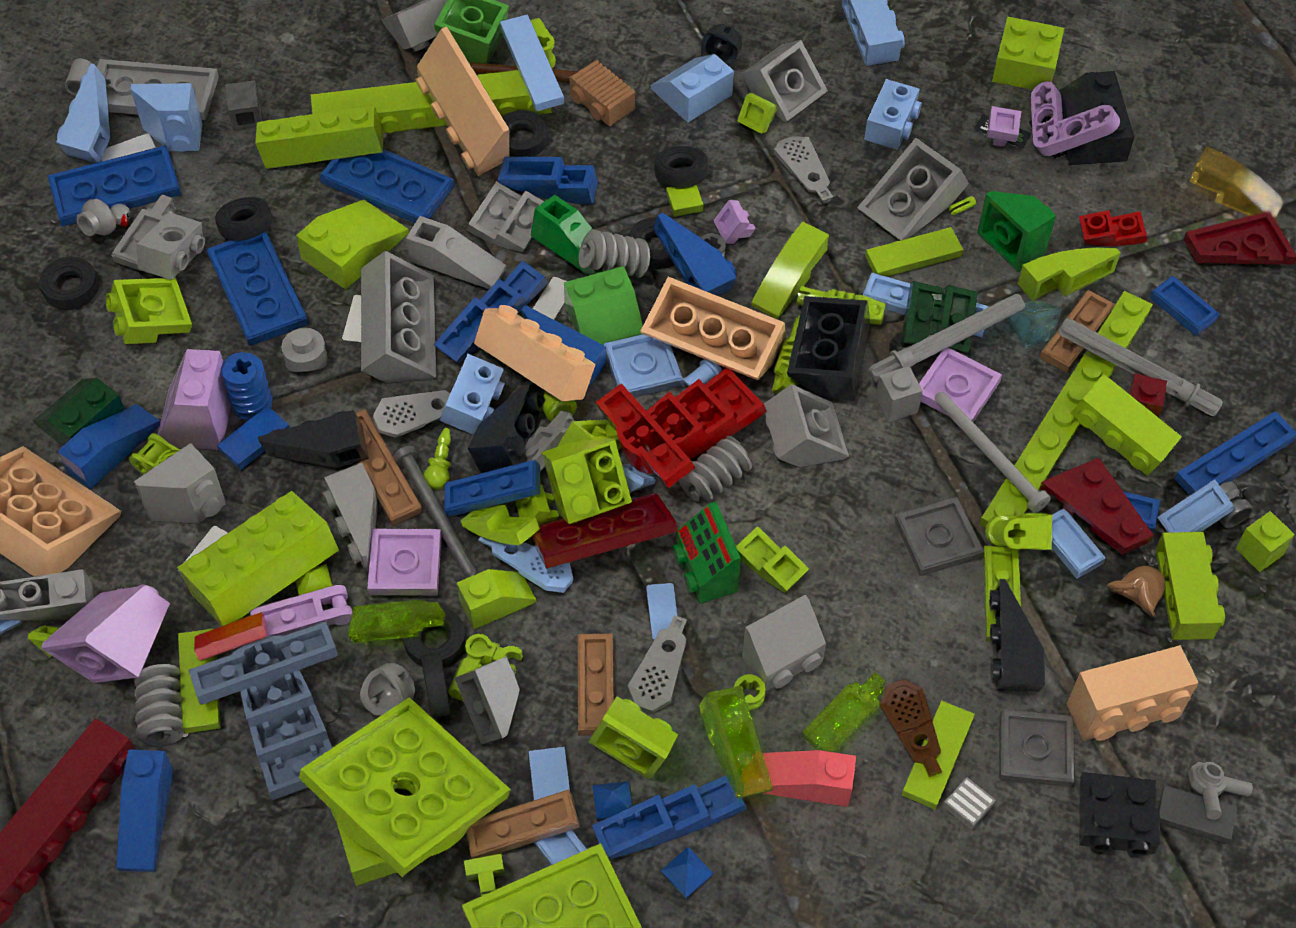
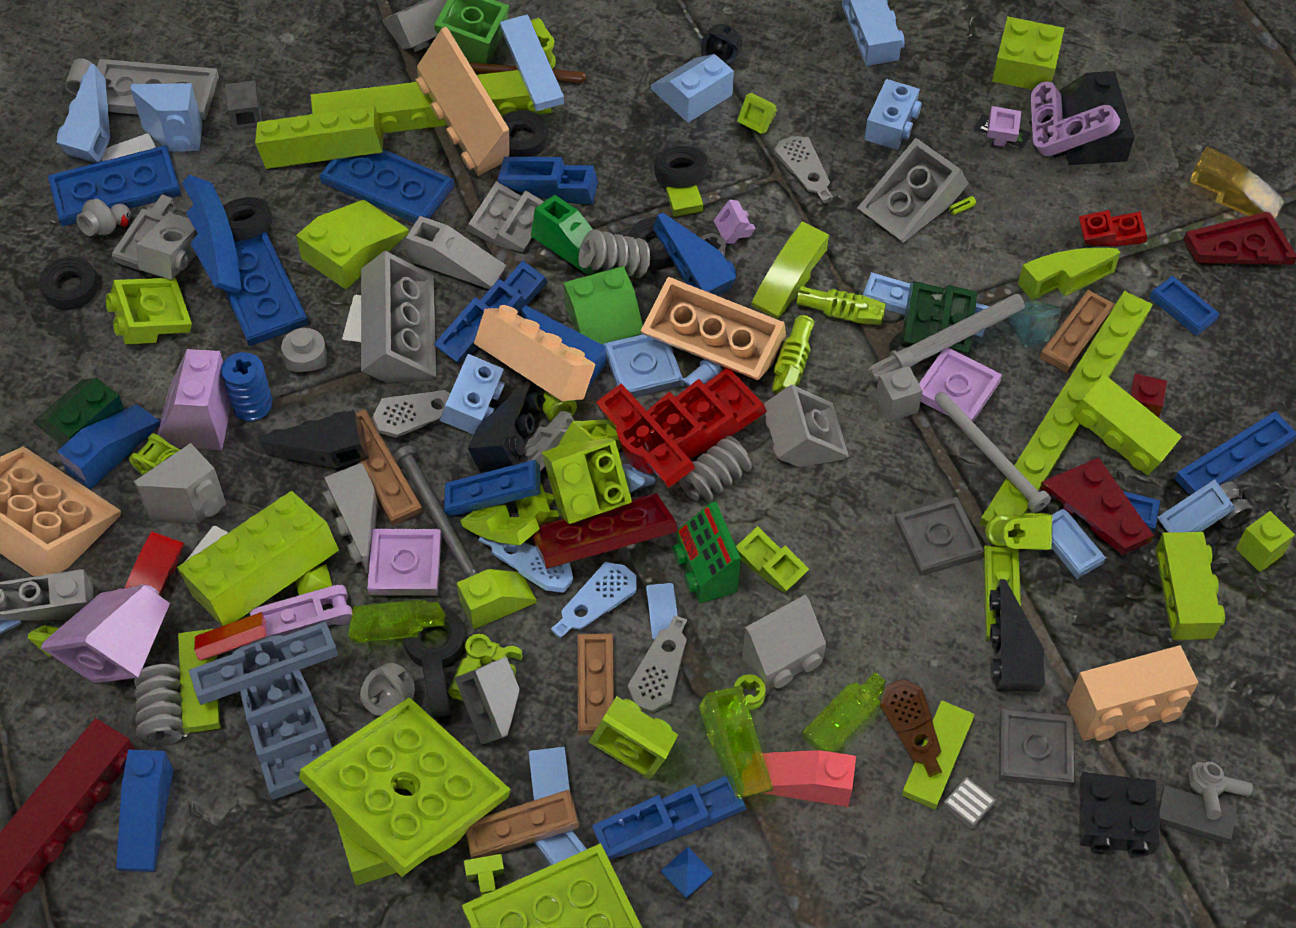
(155, 562): none -> red slope
(215, 238): none -> blue slope
(243, 444): blue tile -> none
(437, 472): lime bar -> none
(552, 298): white sticker -> none
(596, 601): none -> light blue piece
(602, 93): medium nougat brick -> none
(611, 799): blue slope -> none
(786, 79): light grey slope -> none
(830, 346): black slope -> none
(914, 252): lime tile -> none
(1016, 226): green slope -> none
(1133, 363): light grey axle -> none
(1143, 586): medium nougat piece -> none

